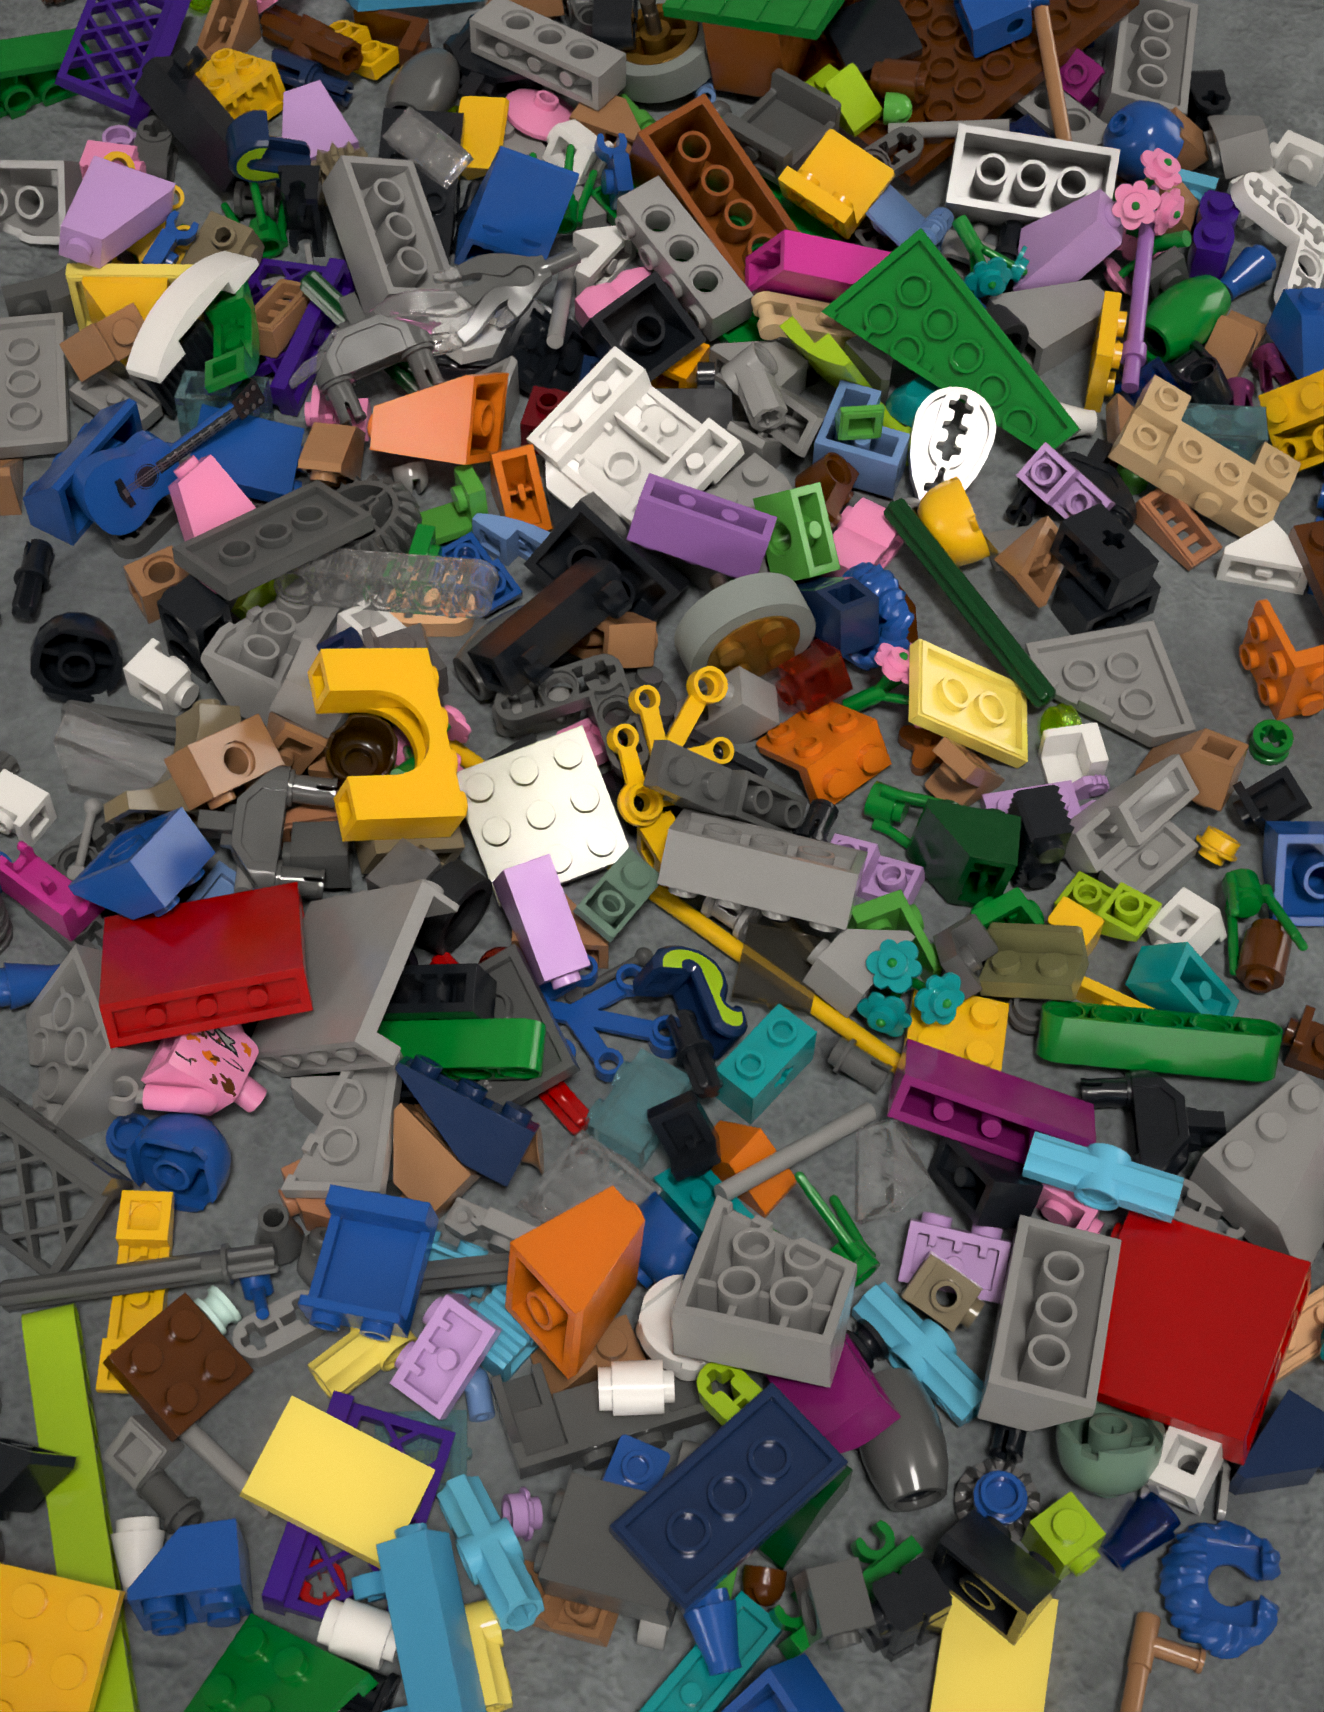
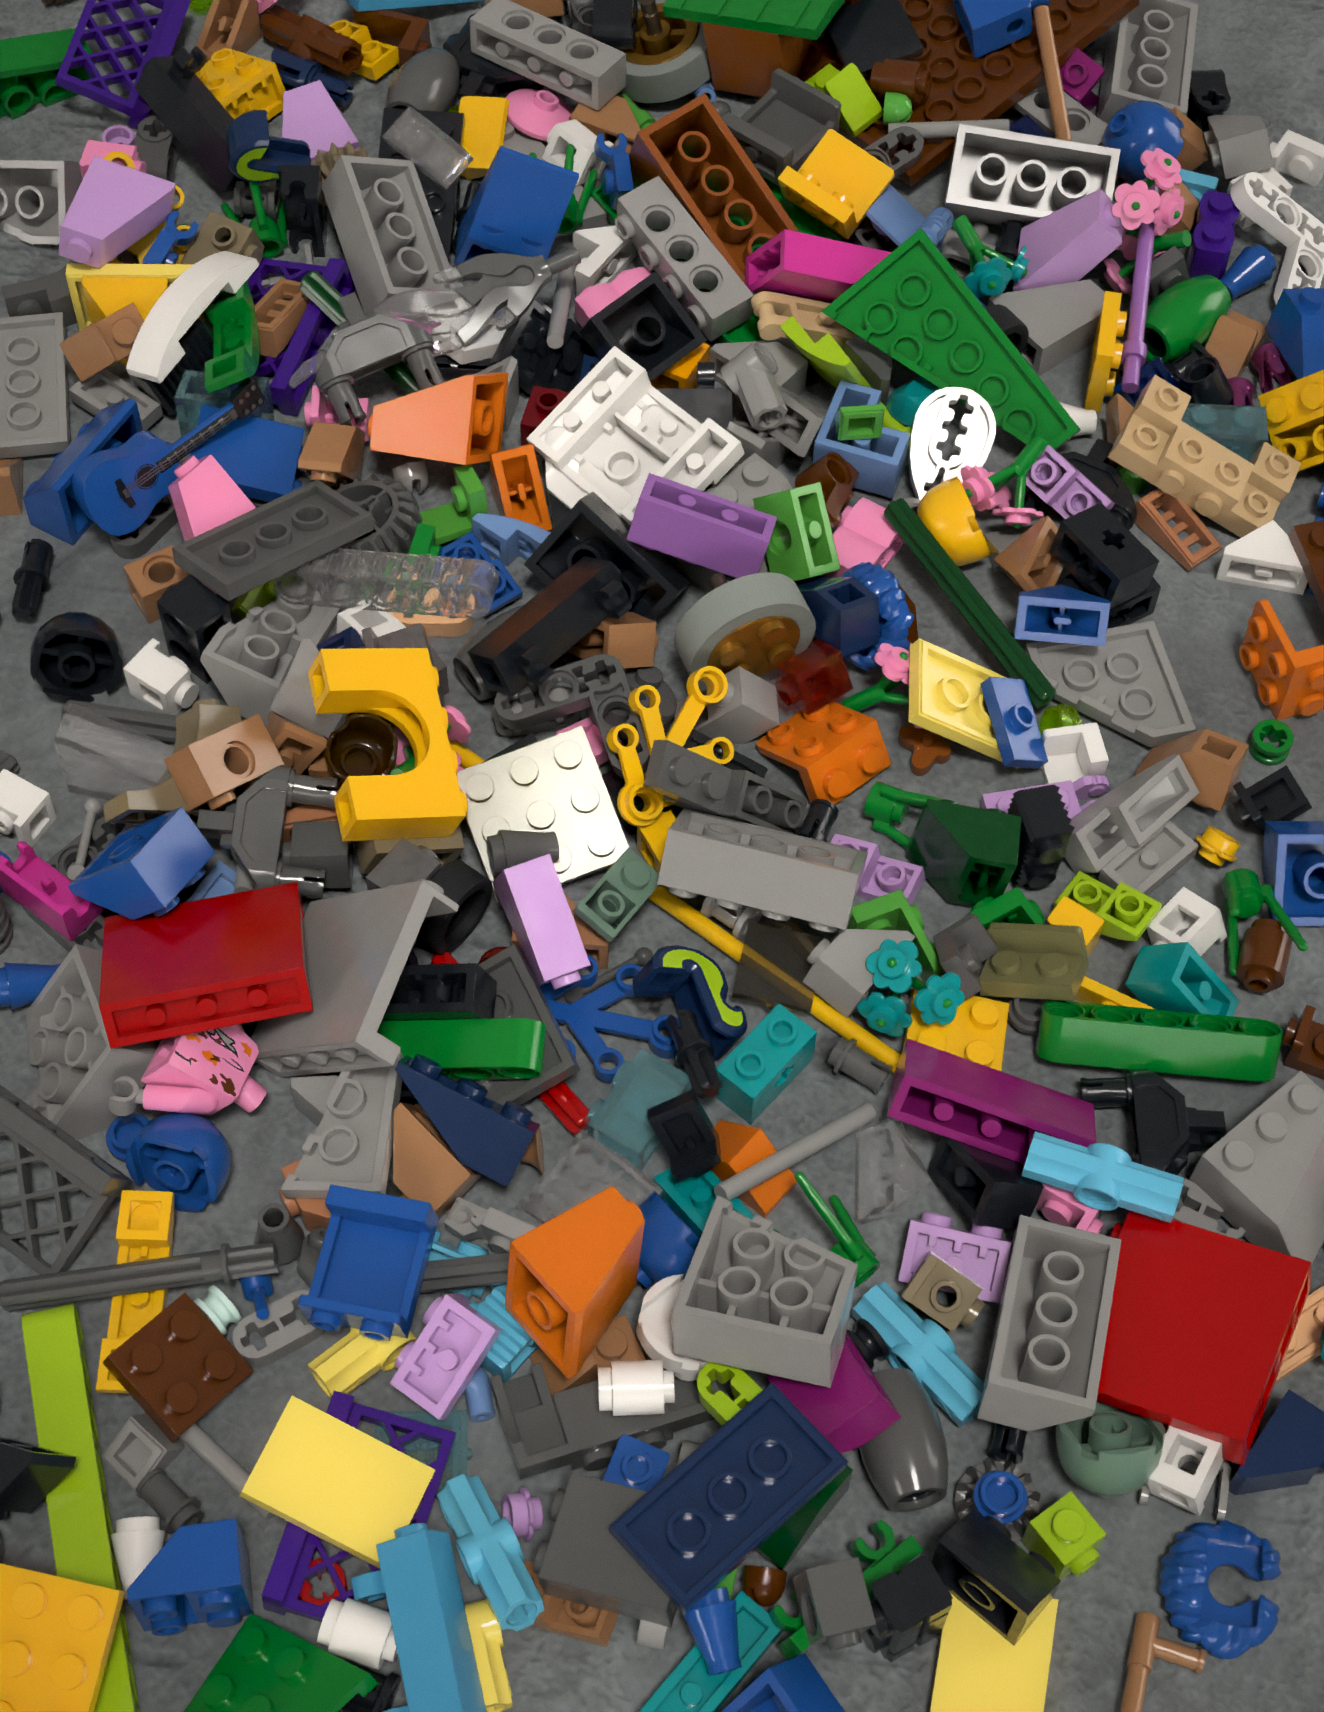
(516, 847): none -> dark grey cone
(961, 775): medium nougat slope -> none
(989, 490): none -> plant
(1014, 722): none -> blue plate
(1062, 616): none -> blue slope
(1141, 1530): clear blue cone -> none

